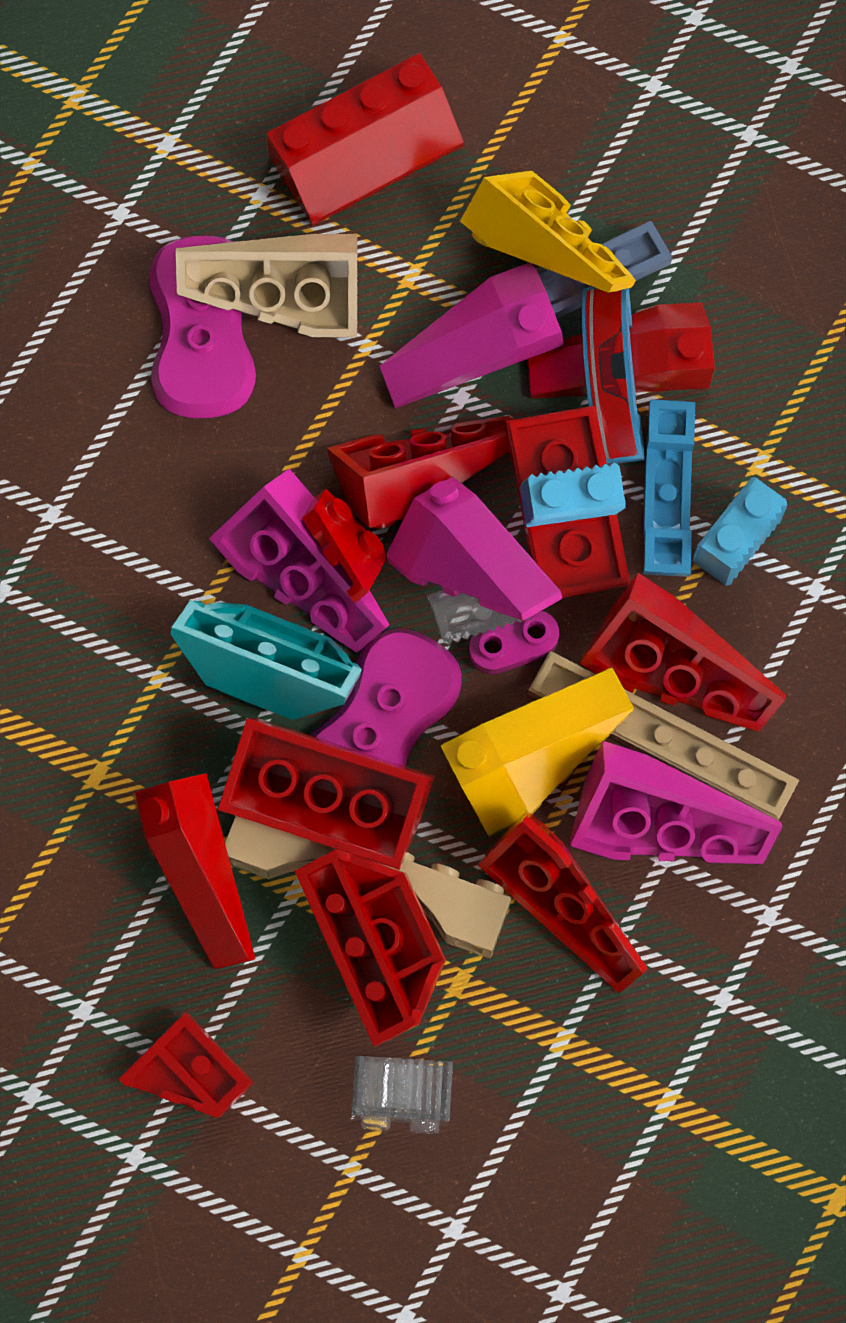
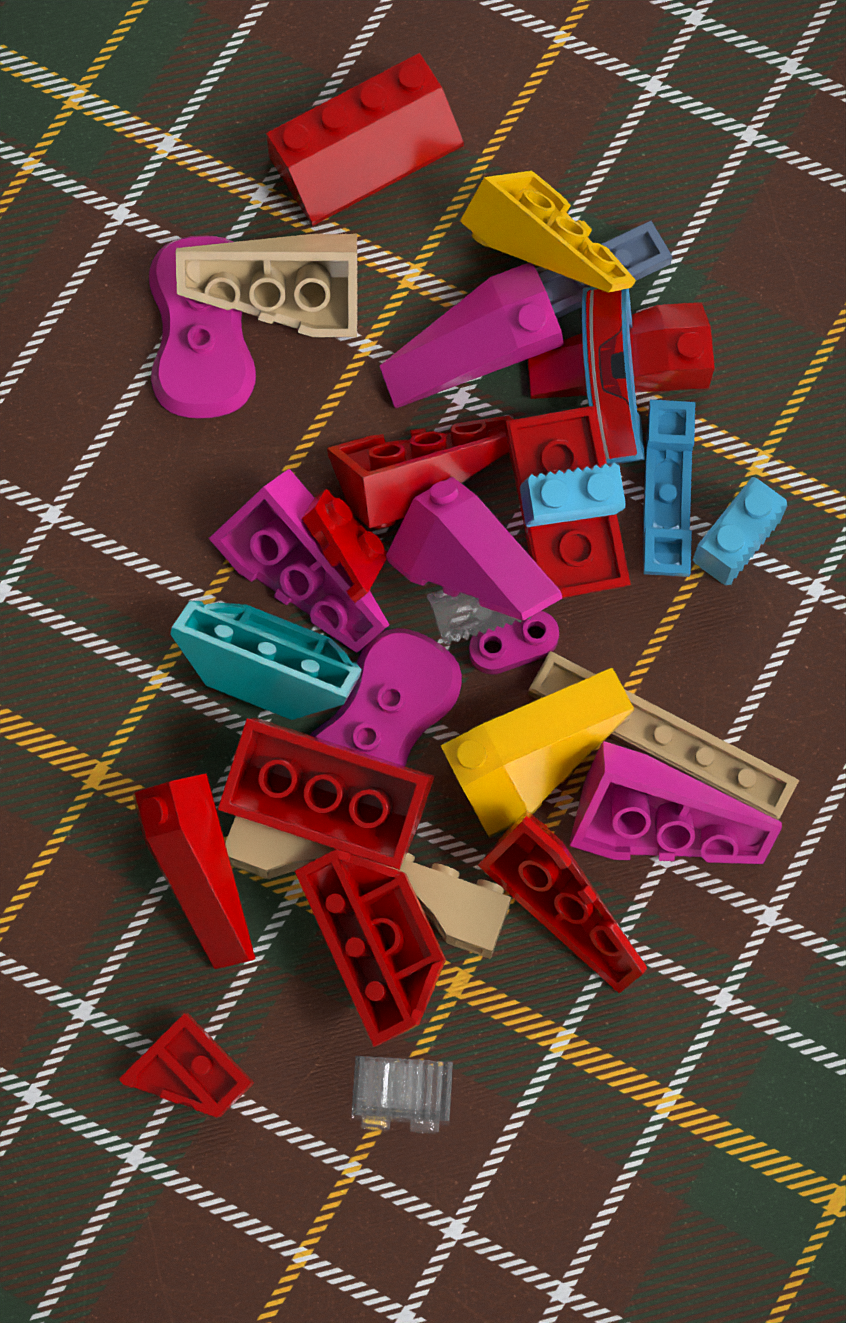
(673, 654): red wedge -> none

